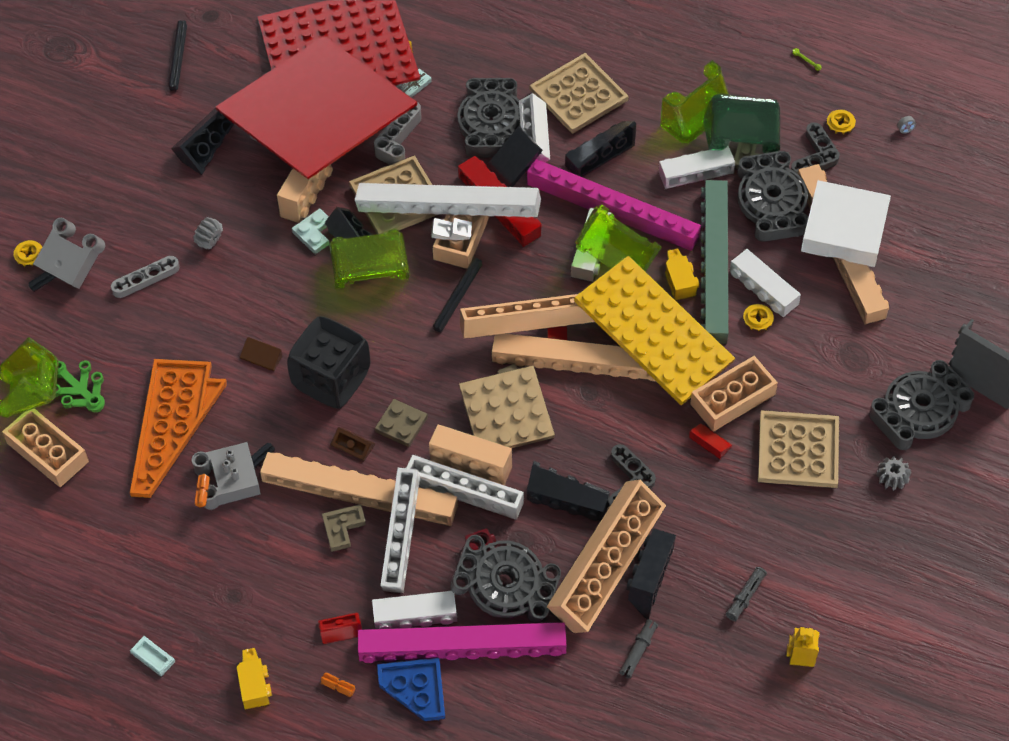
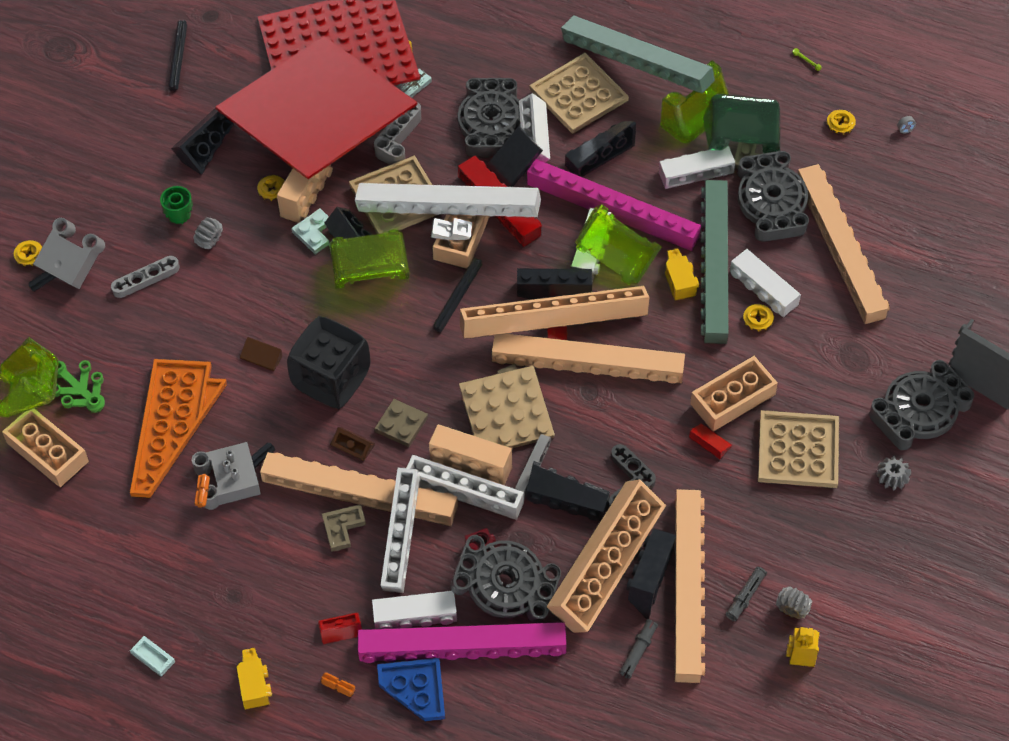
(176, 204): none -> green piece
(270, 182): none -> yellow gear
(537, 455): none -> light grey beam
(552, 282): none -> black wedge
(638, 54): none -> sand green brick
(654, 329): yellow plate -> none
(688, 586): none -> light nougat brick
(794, 602): none -> light grey gear
(822, 152): dark grey beam -> none
(846, 223): white tile -> none

